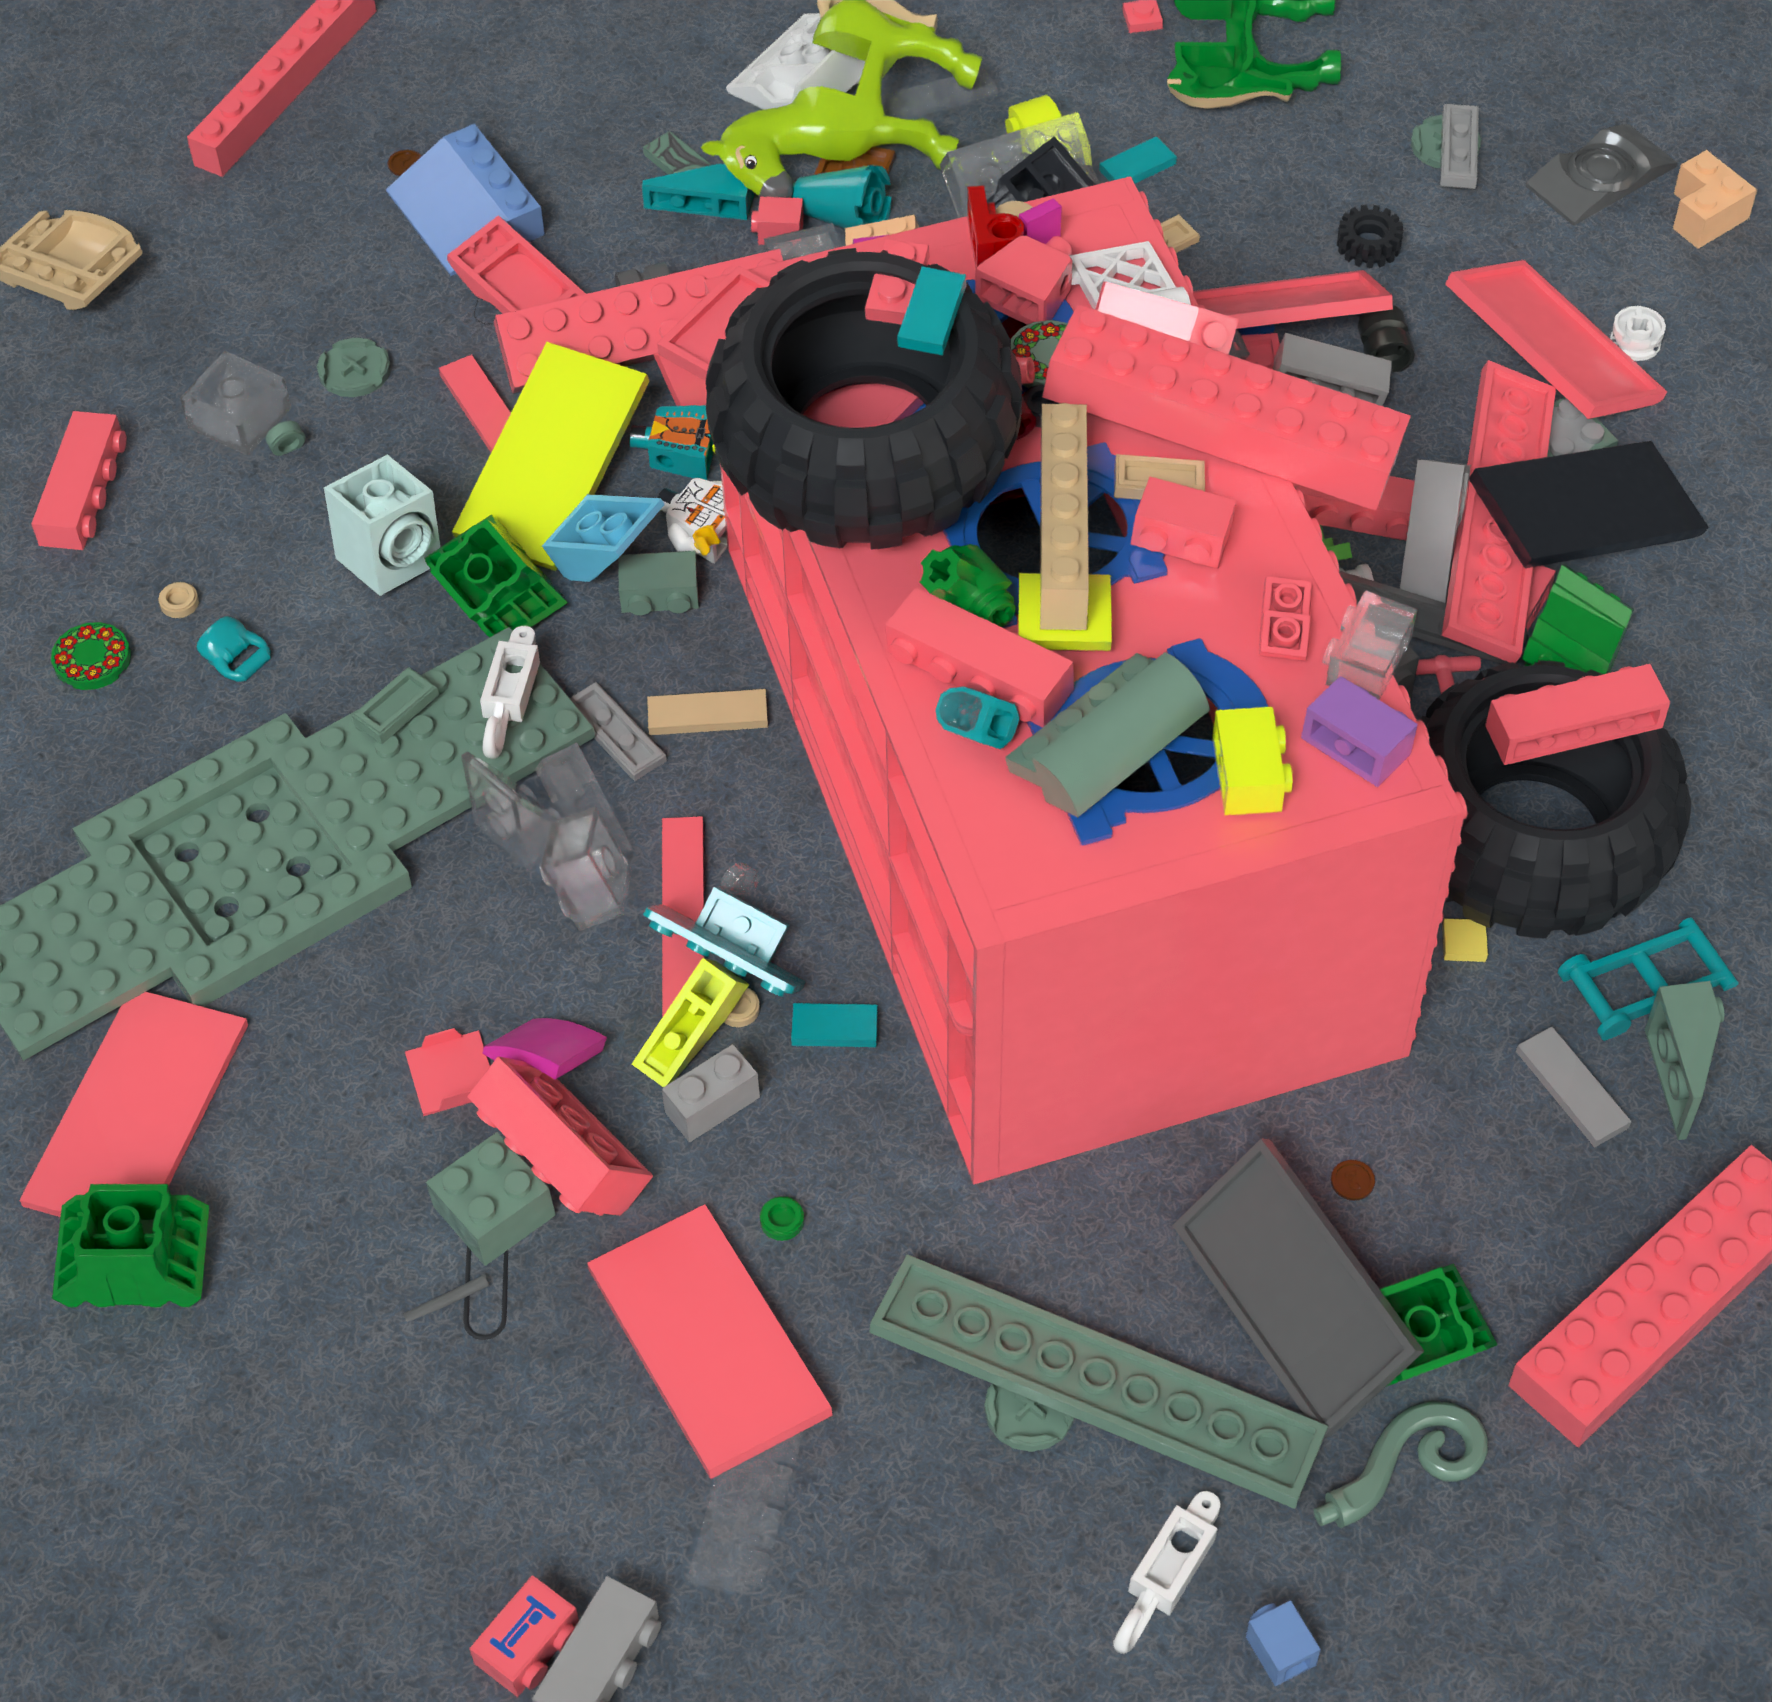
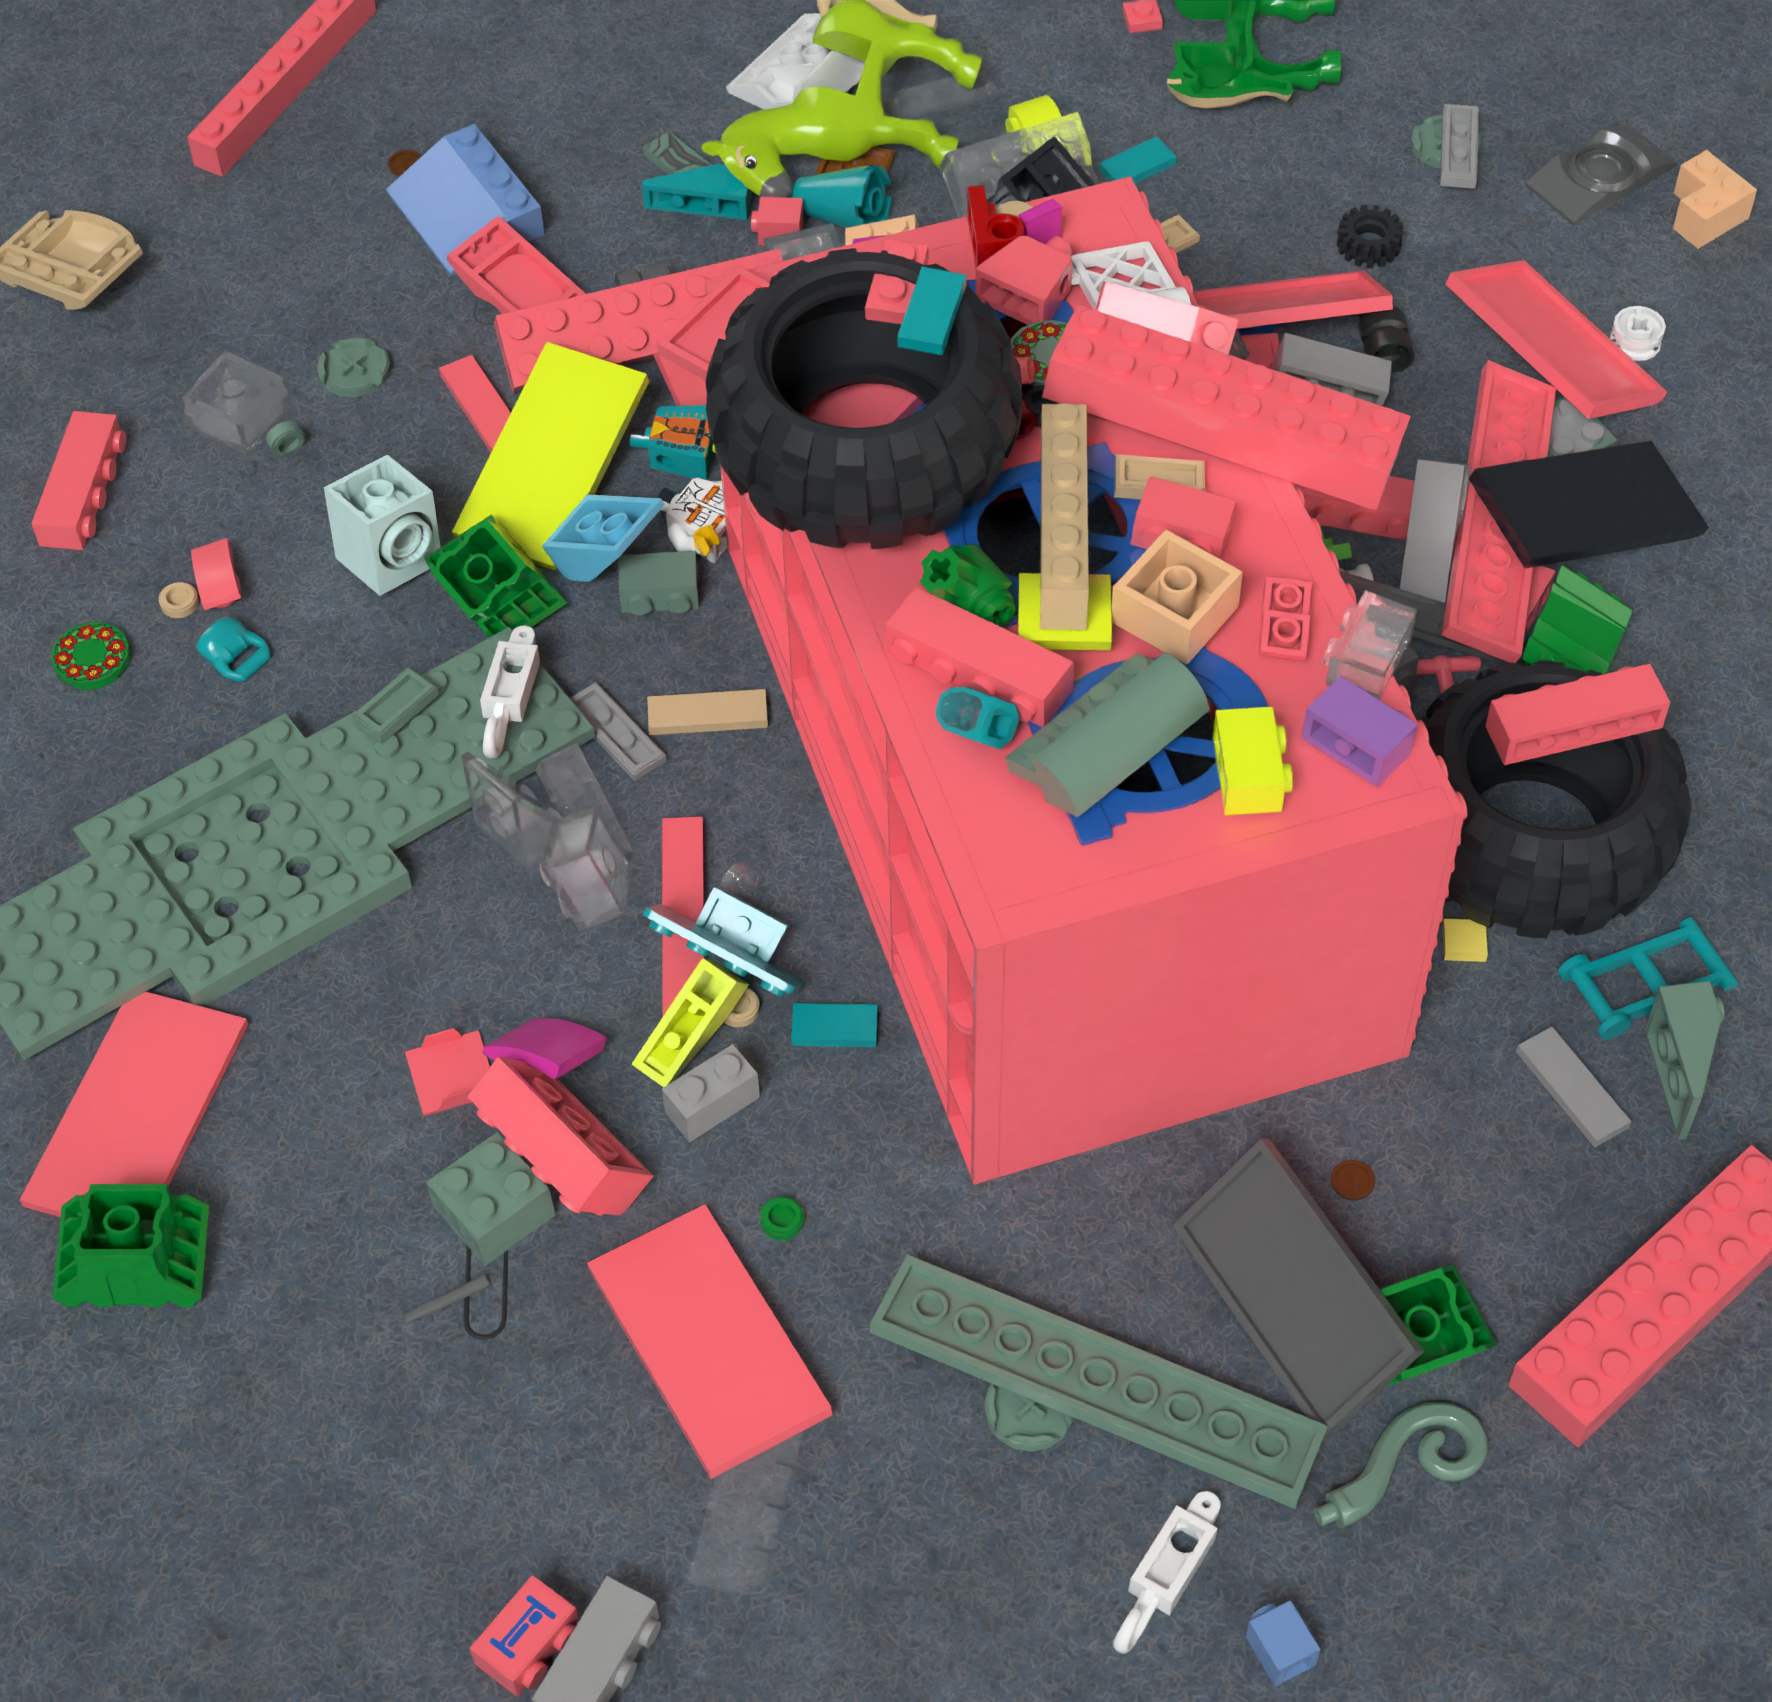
(216, 574): none -> coral slope
(1176, 596): none -> light nougat brick

